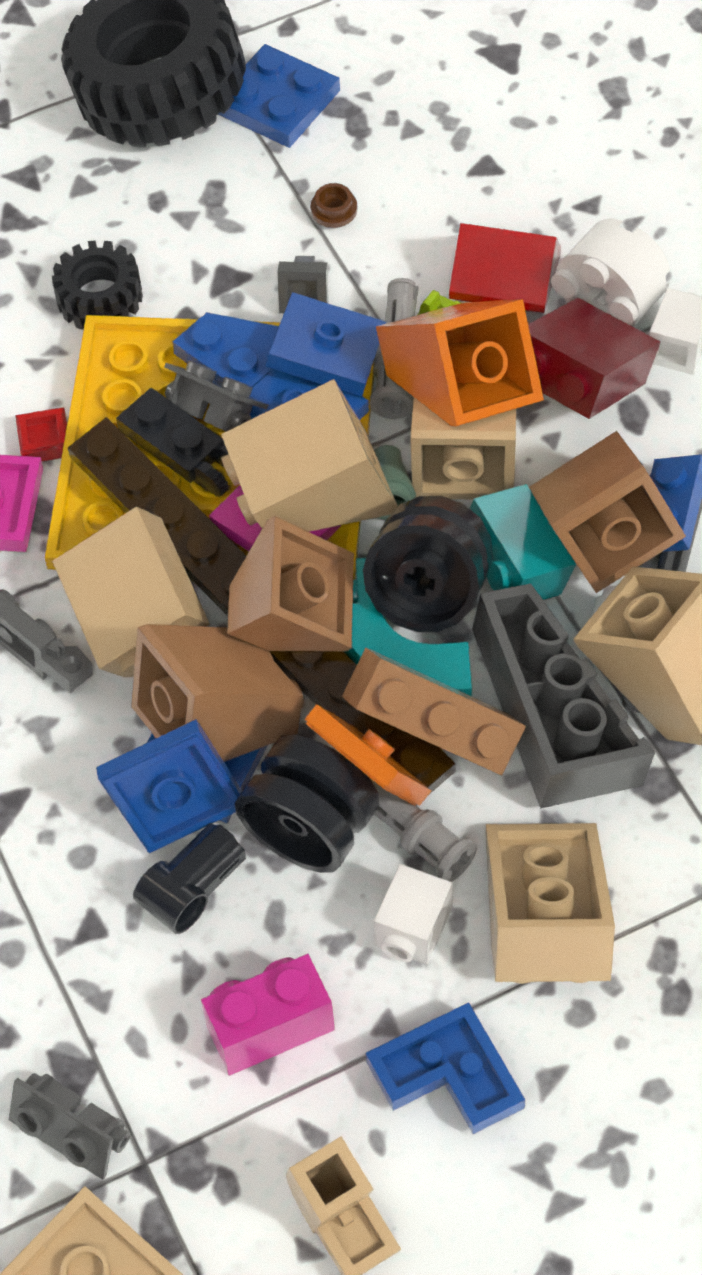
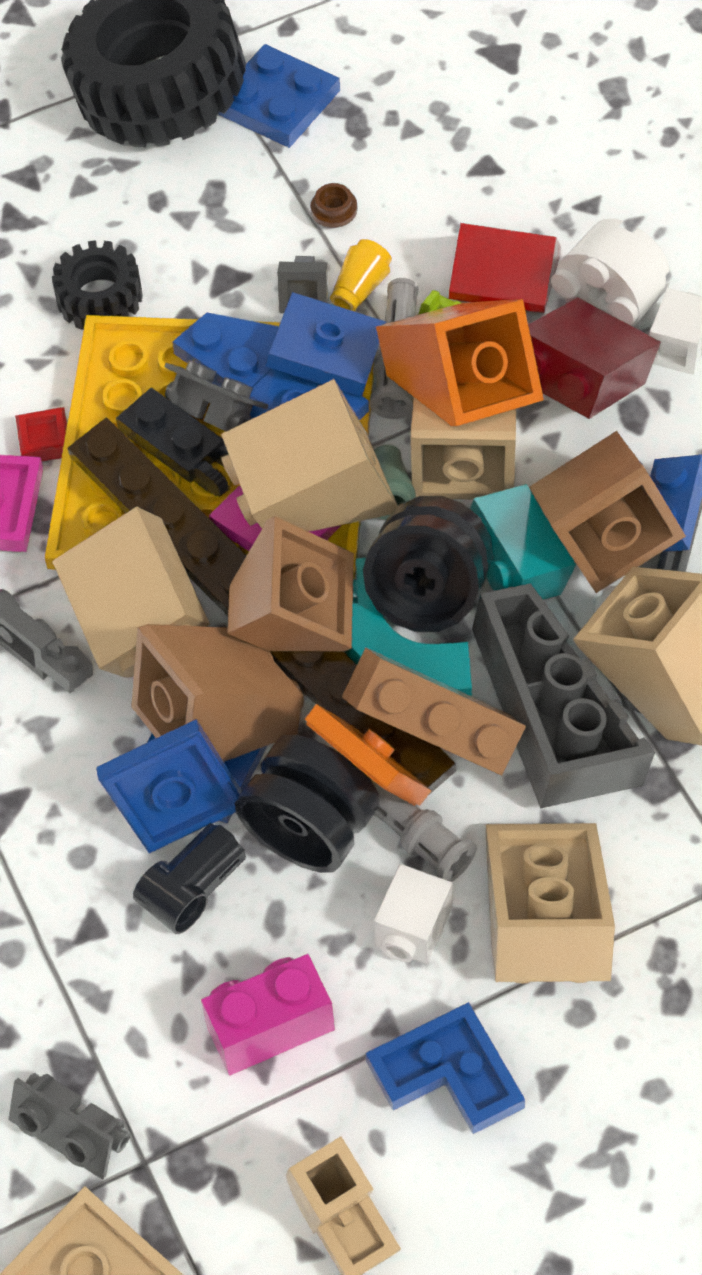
(360, 274): none -> yellow cone

